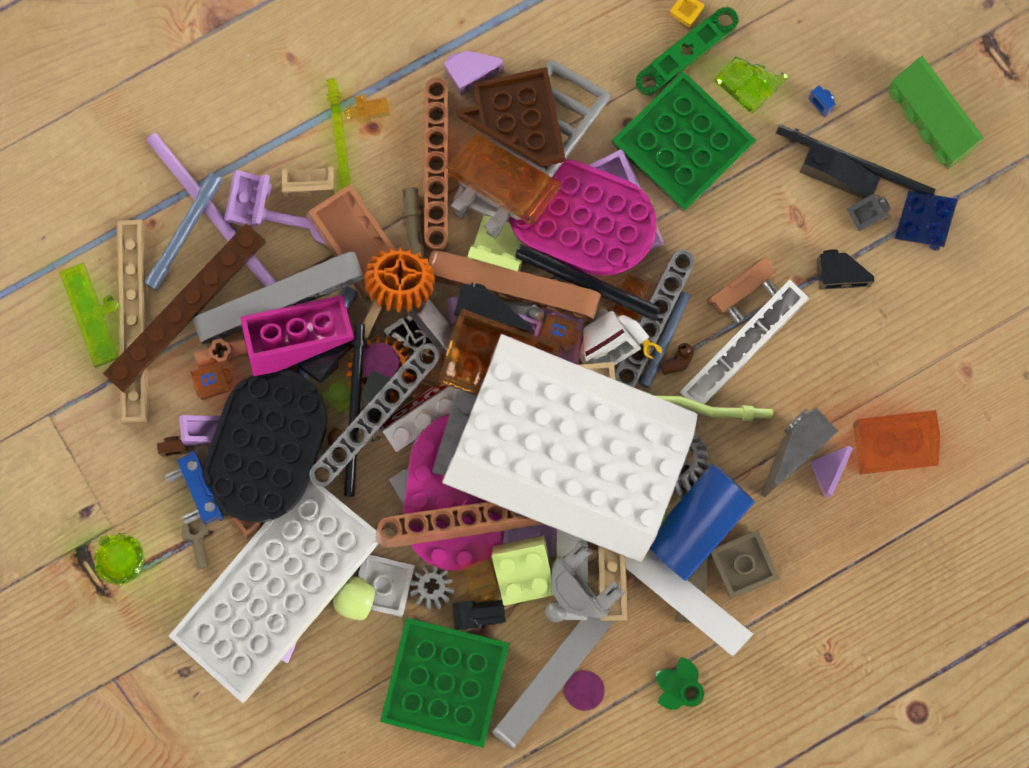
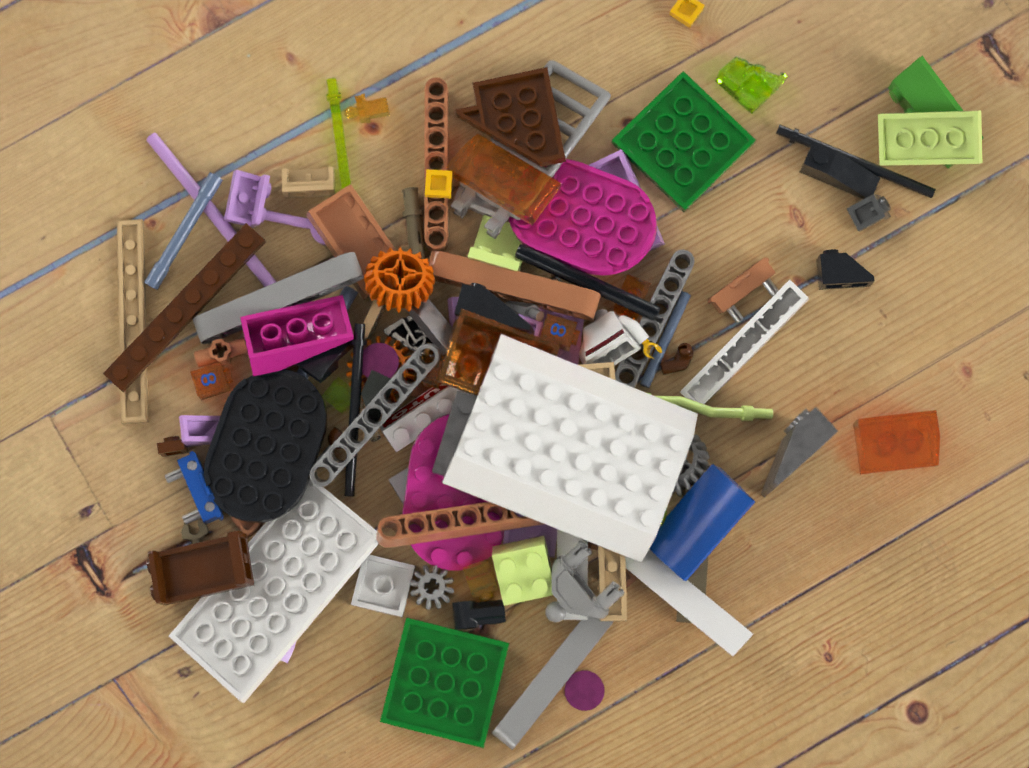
(90, 314): clear neon green plate -> none
(118, 558): clear neon green hair -> none
(200, 569): none -> reddish brown panel
(354, 599): yellowish green hair -> none
(438, 183): none -> yellow plate
(471, 67): lavender slope -> none
(672, 62): green piece -> none
(676, 683): green plate -> none
(744, 564): dark tan plate -> none
(822, 100): blue plate -> none
(829, 469): lavender slope -> none
(926, 219): clear blue hinge -> none
(930, 138): none -> yellowish green plate

